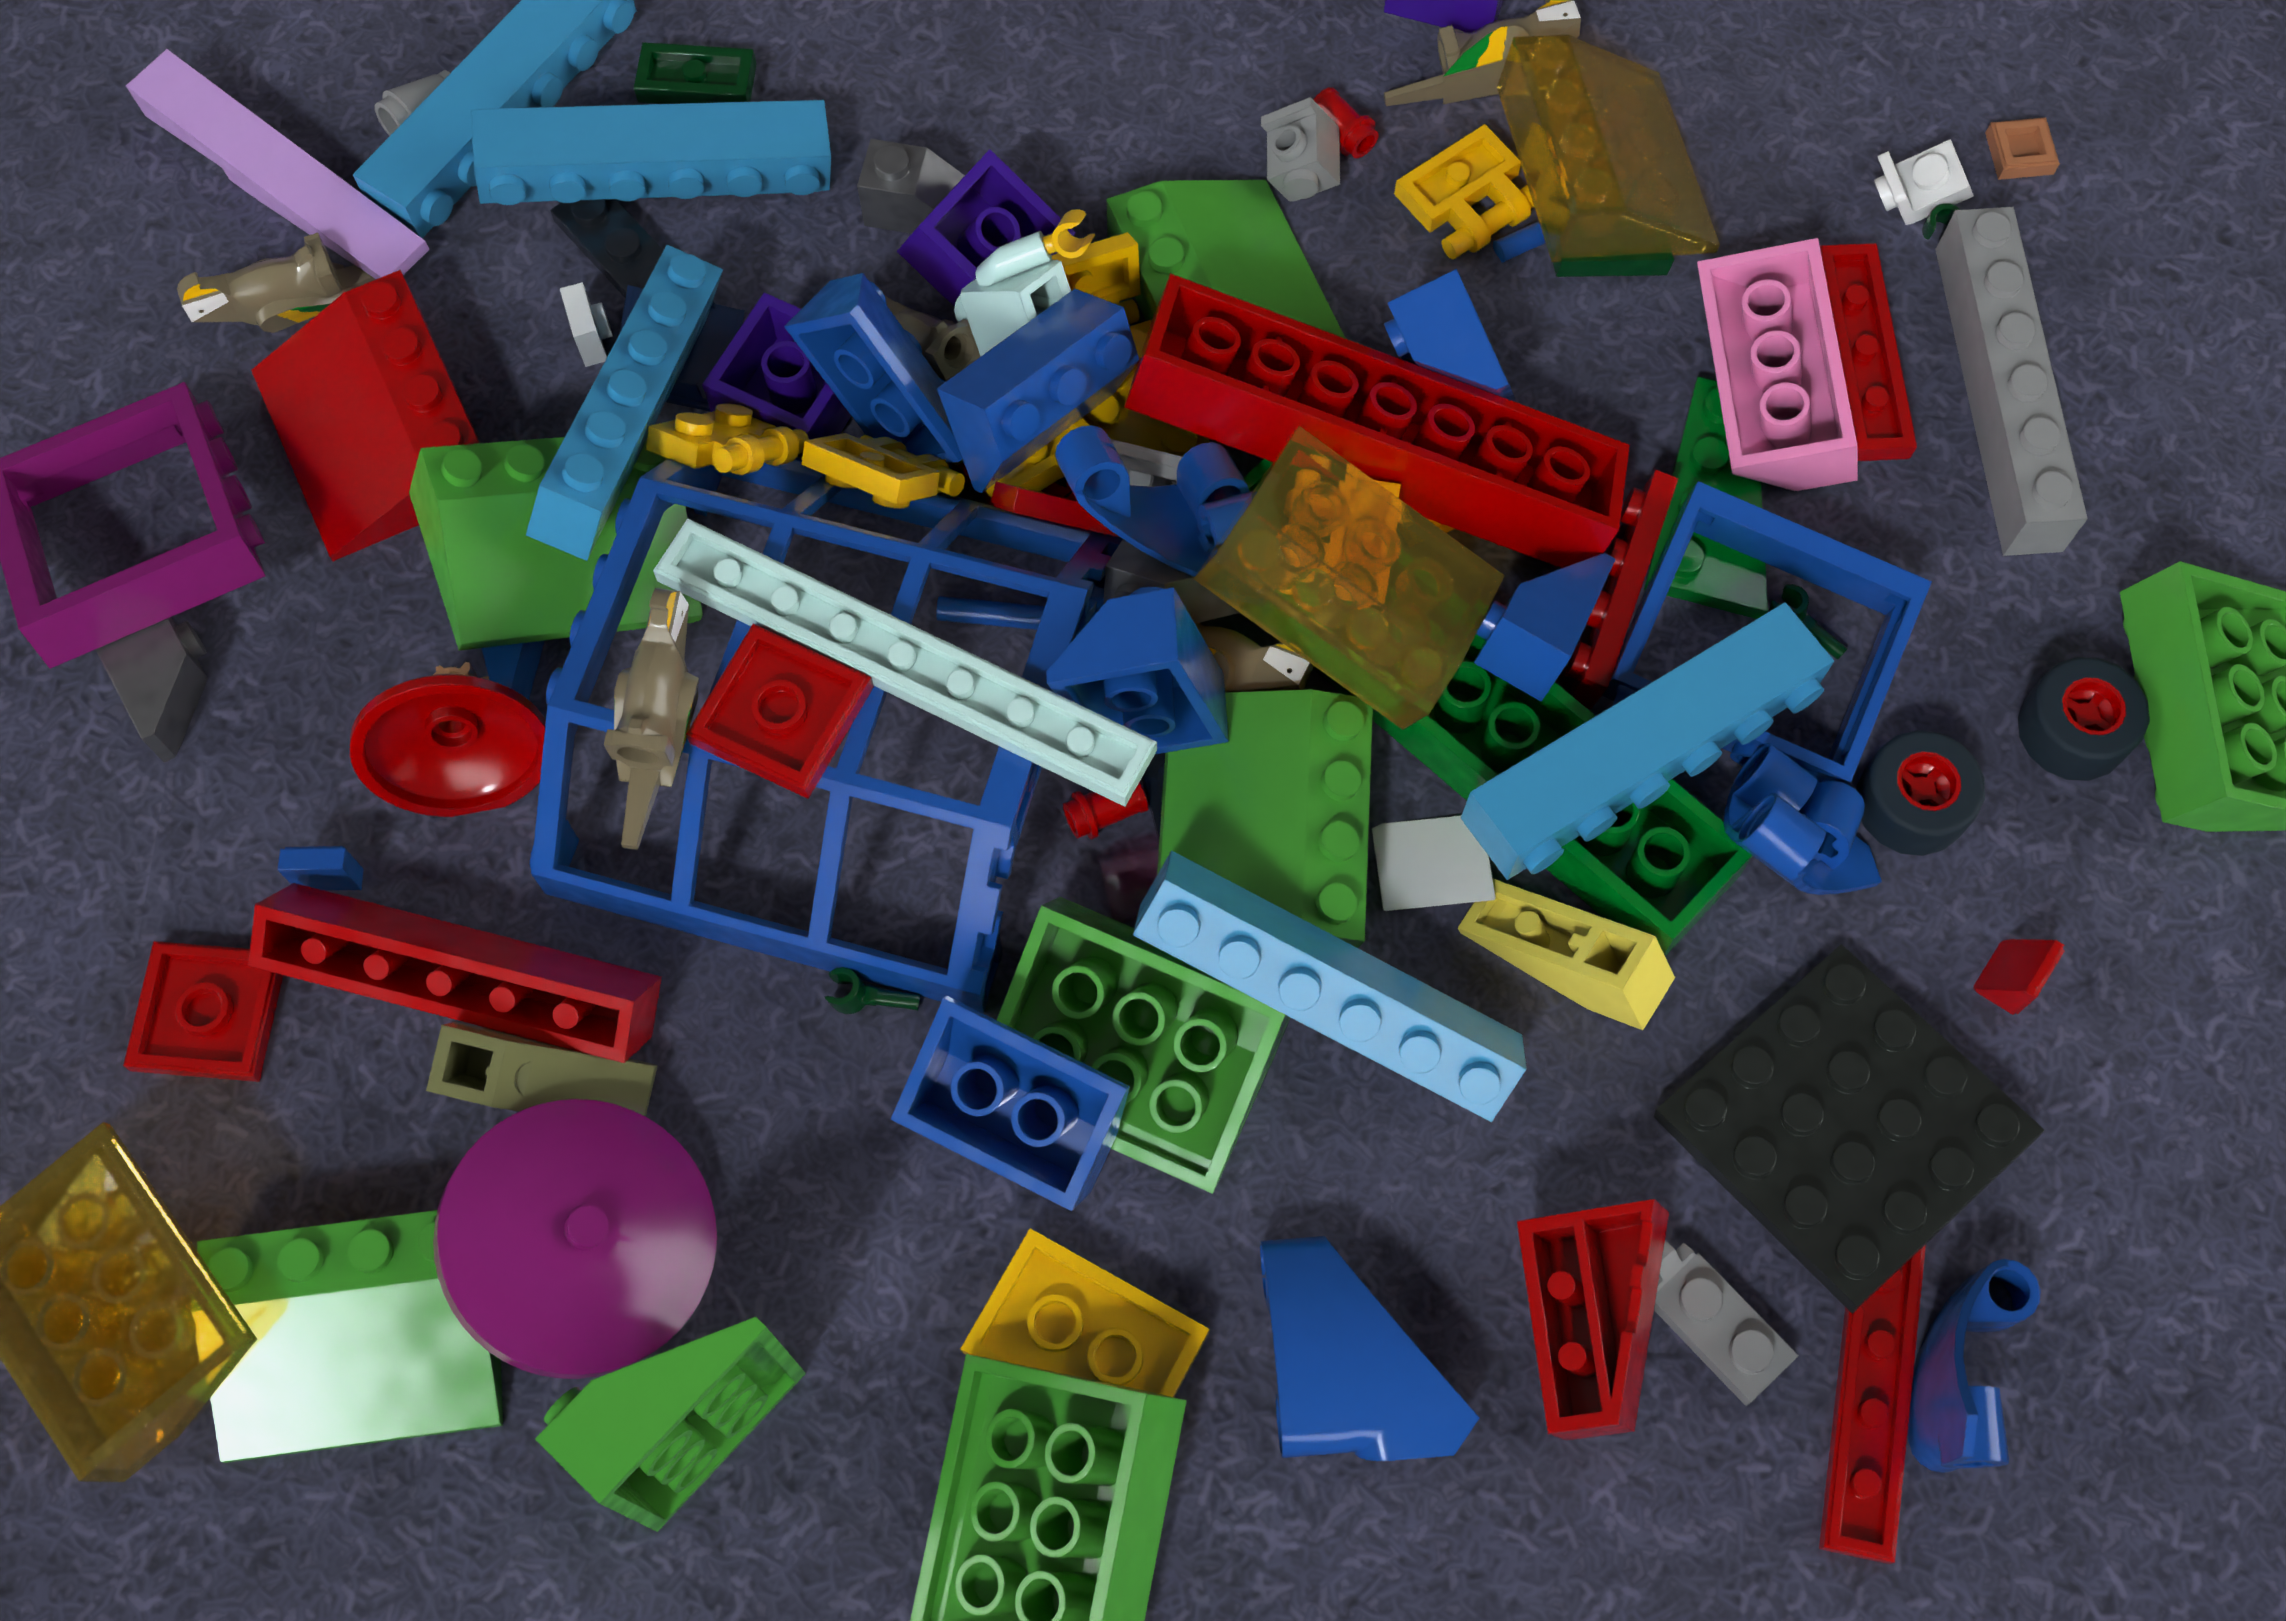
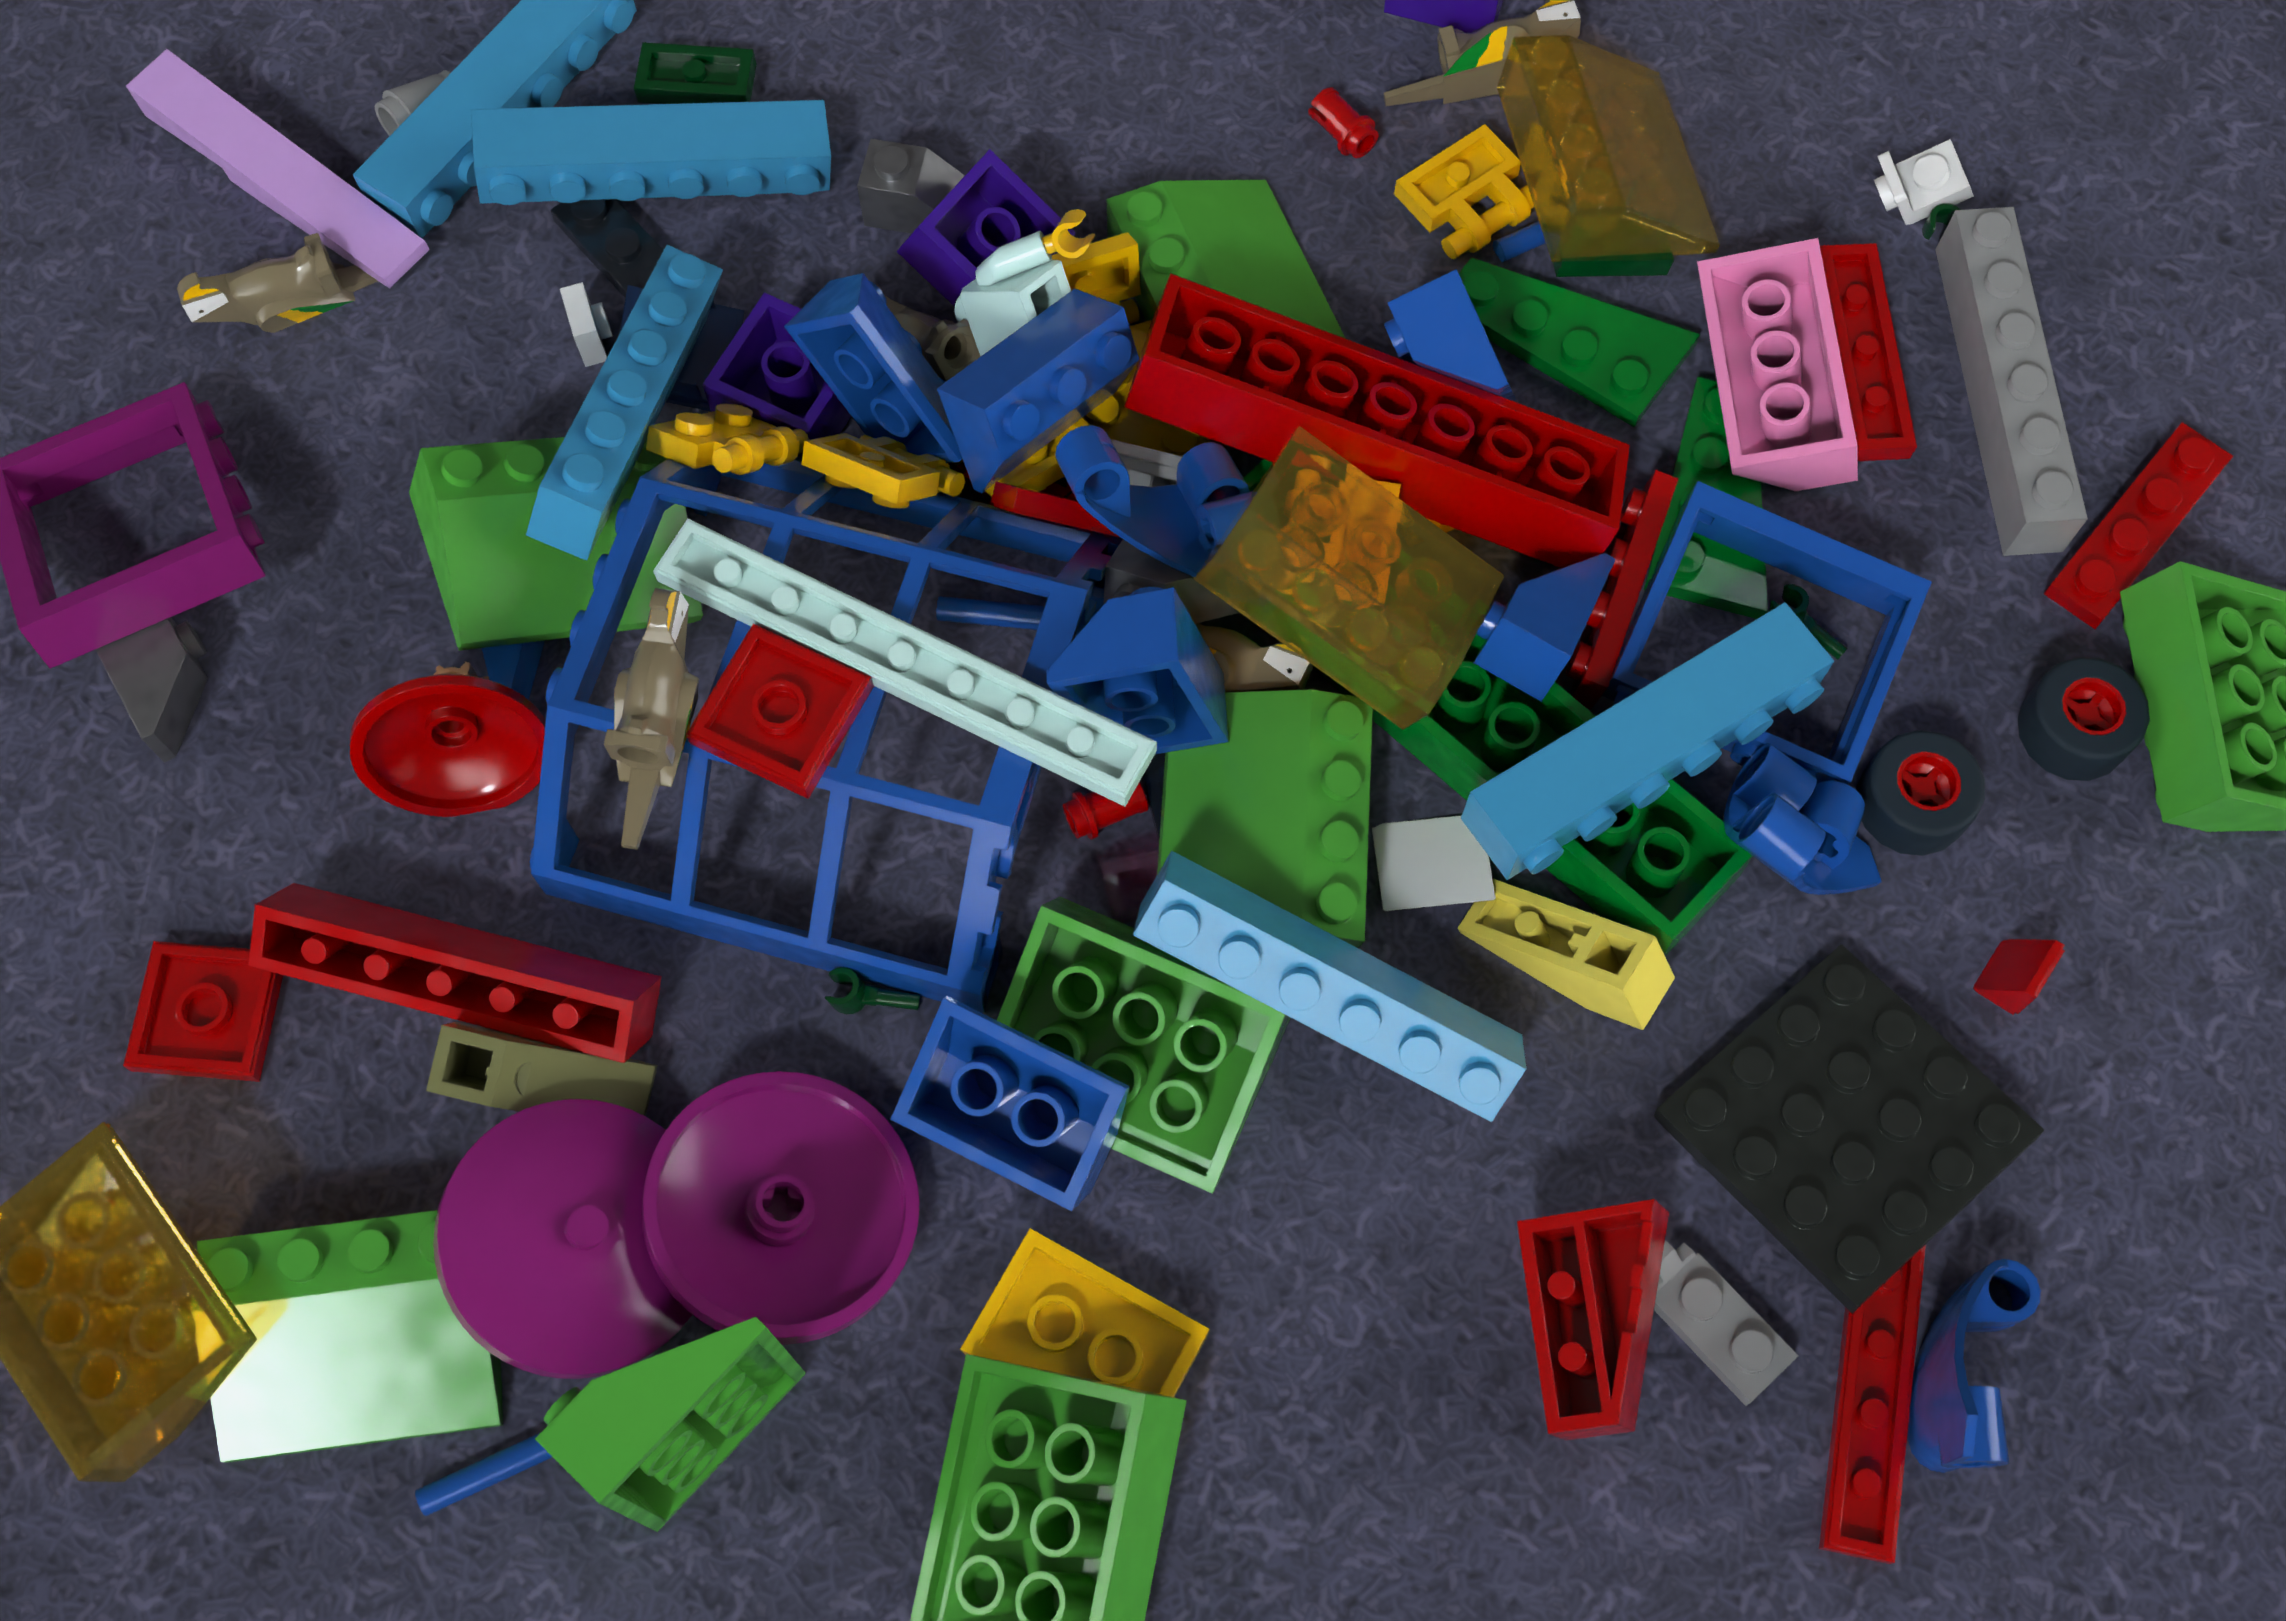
(321, 867): blue tile -> none
(356, 406): red slope -> none
(480, 1475): none -> blue bar
(780, 1206): none -> magenta dish
(1302, 150): light grey brick -> none
(1348, 1367): blue panel -> none
(1579, 341): none -> green wing
(2022, 148): nougat tile -> none
(2138, 525): none -> red plate

